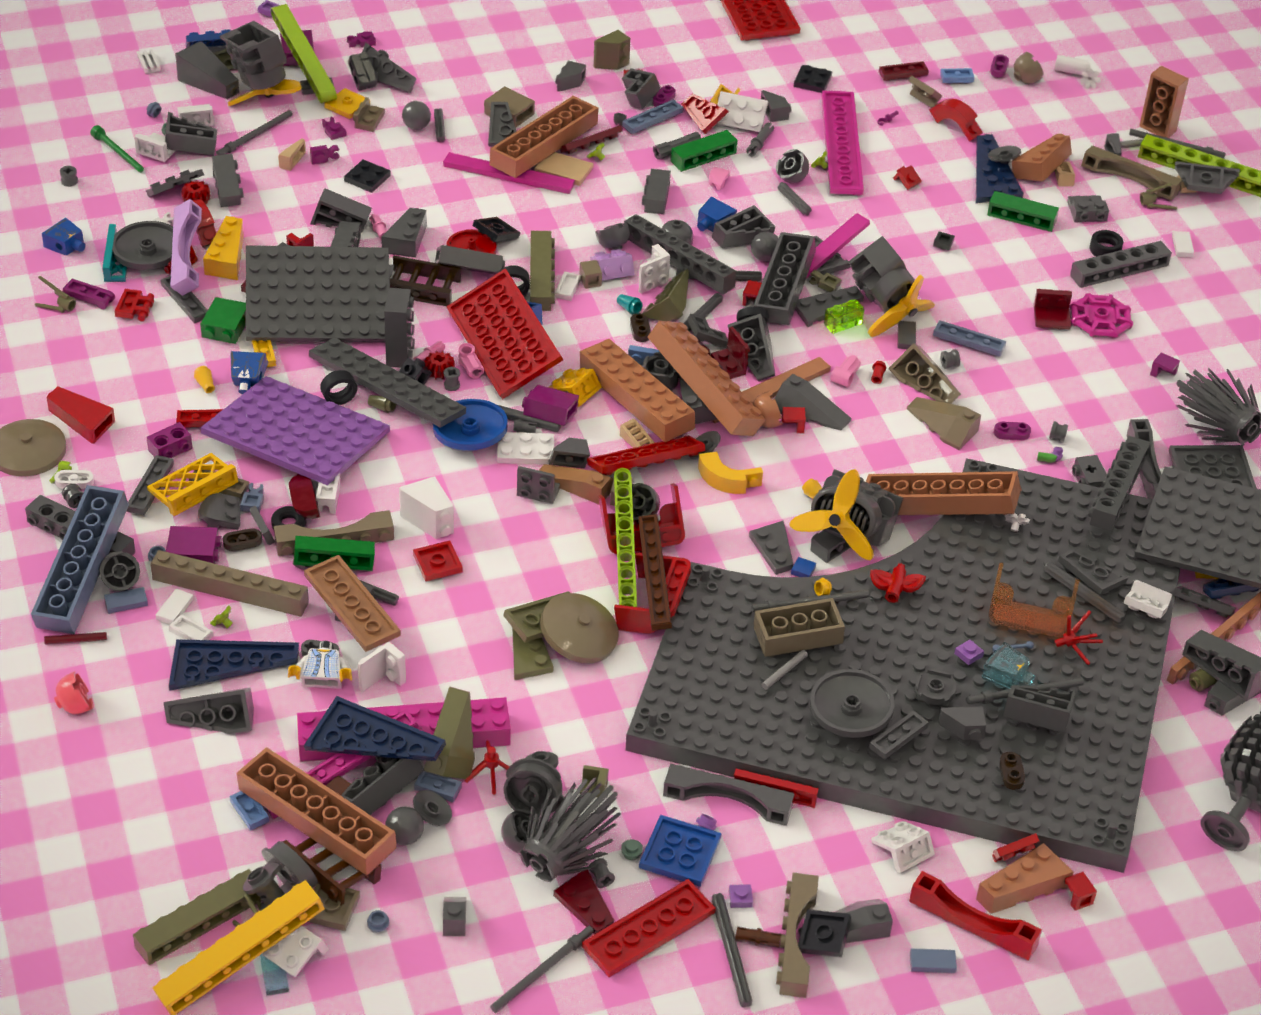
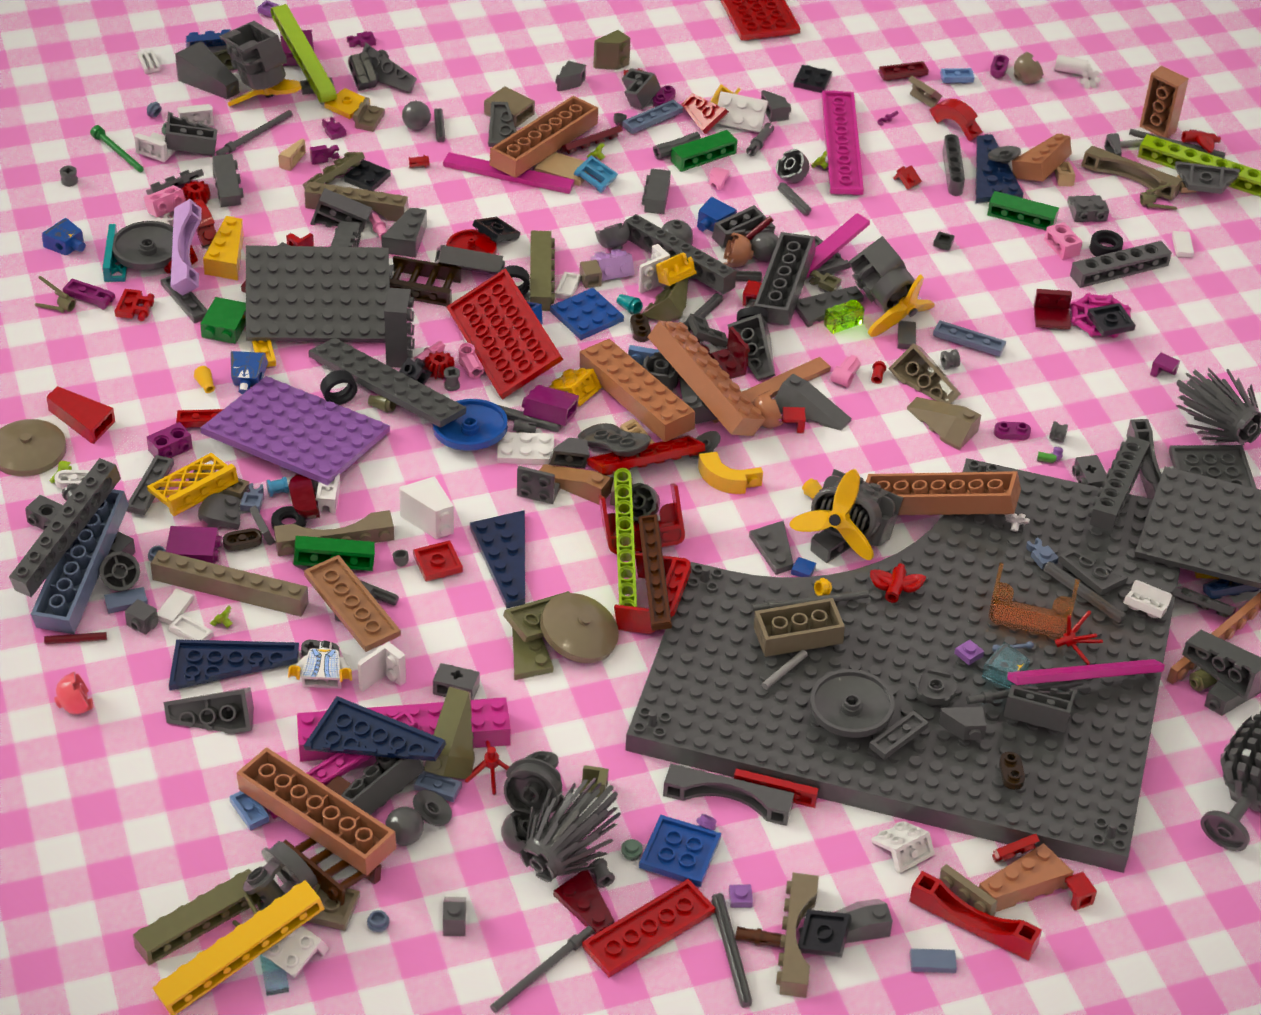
(65, 527): none -> dark grey brick
(141, 617): none -> dark grey brick
(164, 200): none -> bright pink brick
(277, 486): none -> dark azure bush
(341, 165): none -> olive wing
(388, 205): none -> dark tan arch
(400, 557): none -> dark grey hinge
(419, 161): none -> red pin
(455, 677): none -> dark grey brick
(503, 550): none -> dark blue wing
(587, 313): none -> blue plate
(598, 170): none -> dark azure plate
(615, 439): none -> dark grey plate
(675, 269): none -> yellow hinge
(738, 251): none -> nougat cylinder
(759, 228): none -> dark red bar
(953, 165): none -> dark grey beam
(967, 890): none -> dark tan plate
(1041, 554): none -> sand blue plate
(1063, 241): none -> bright pink brick
(1085, 672): none -> dark pink tile
(1111, 319): none -> black plate
(1204, 139): none -> red plant

